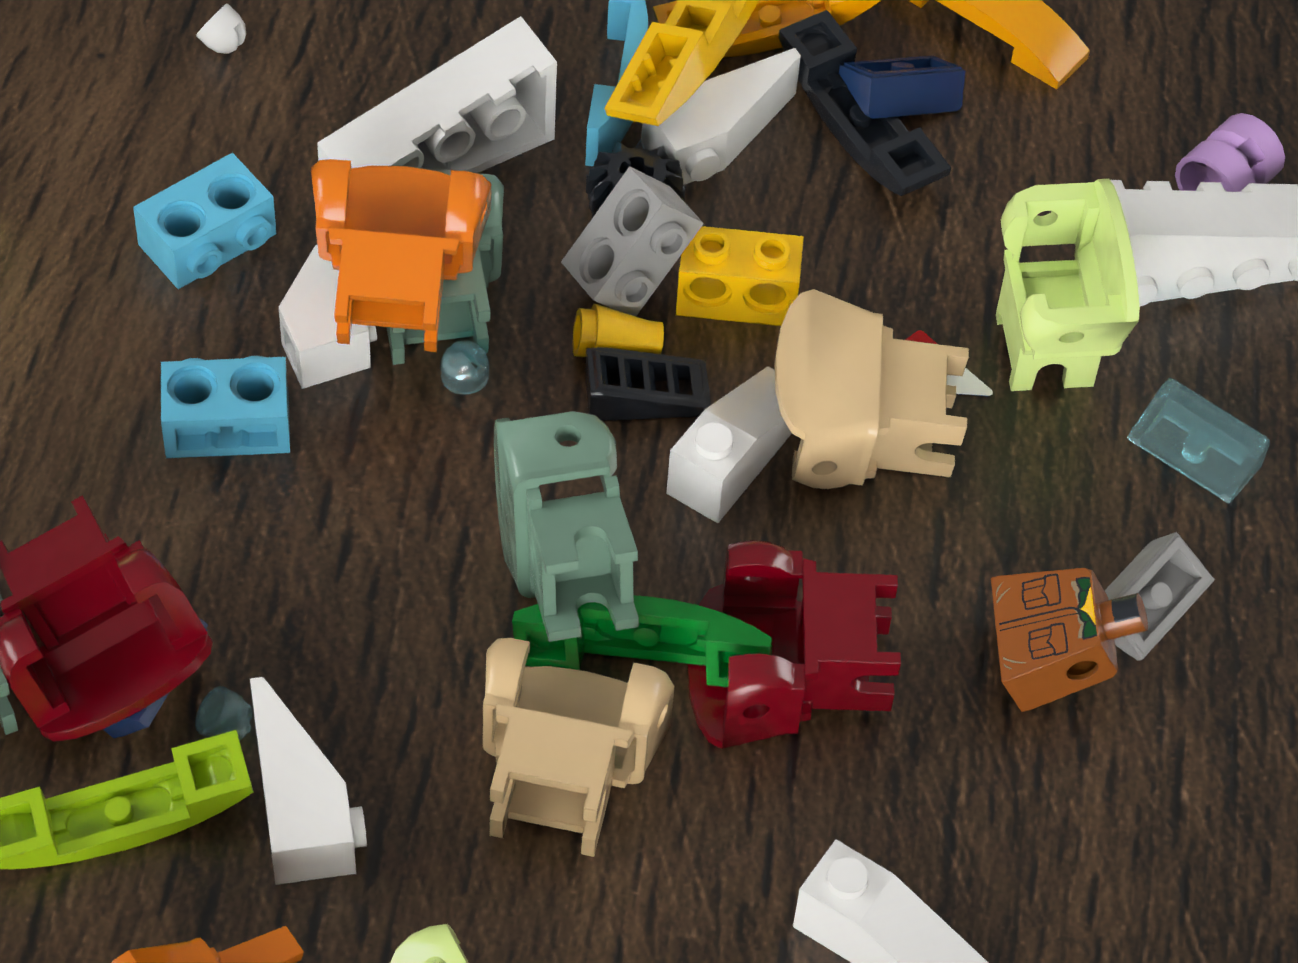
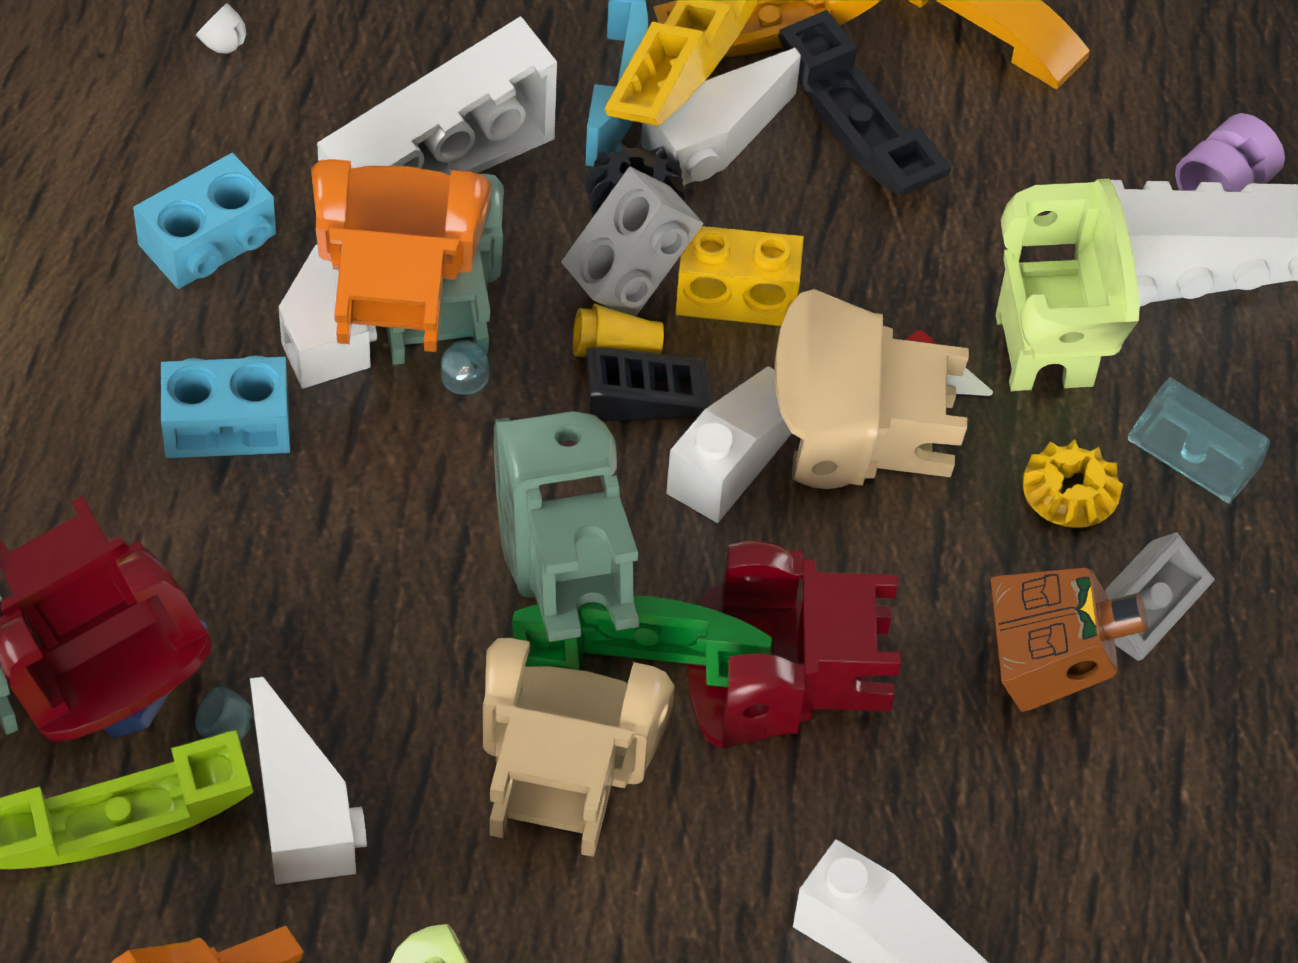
(904, 86): dark blue slope -> none
(1084, 503): none -> yellow gear

